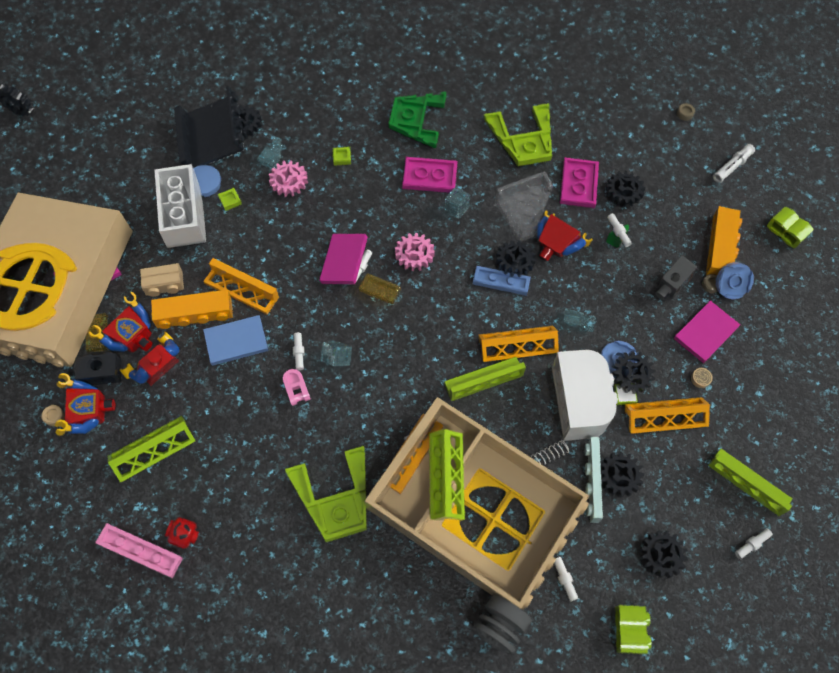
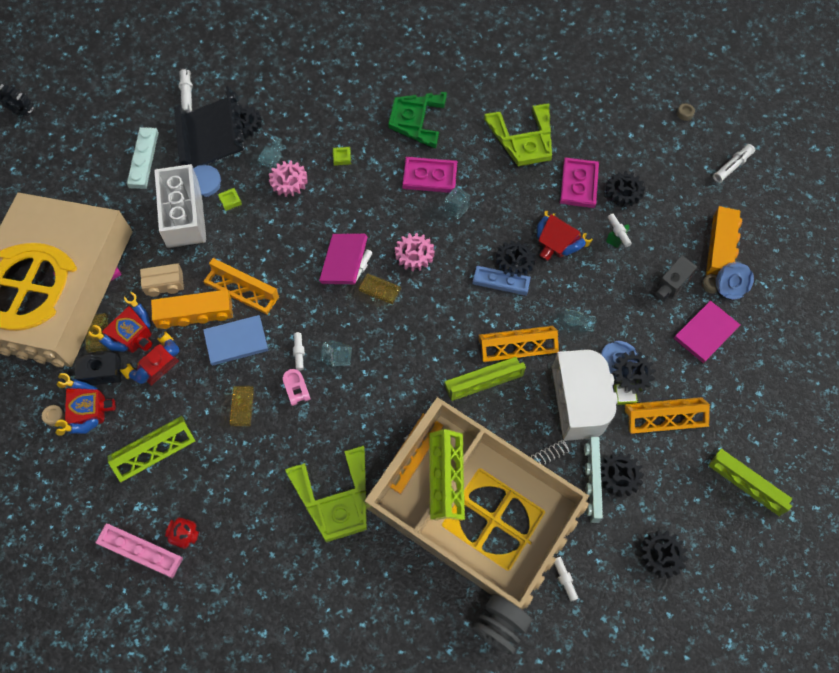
(142, 158): none -> light aqua plate
(185, 86): none -> white pin
(241, 406): none -> clear yellow plate
(524, 204): clear brick -> none
(632, 629): lime brick -> none
(701, 378): tile -> none
(753, 543): white bar -> none
(790, 227): lime brick -> none

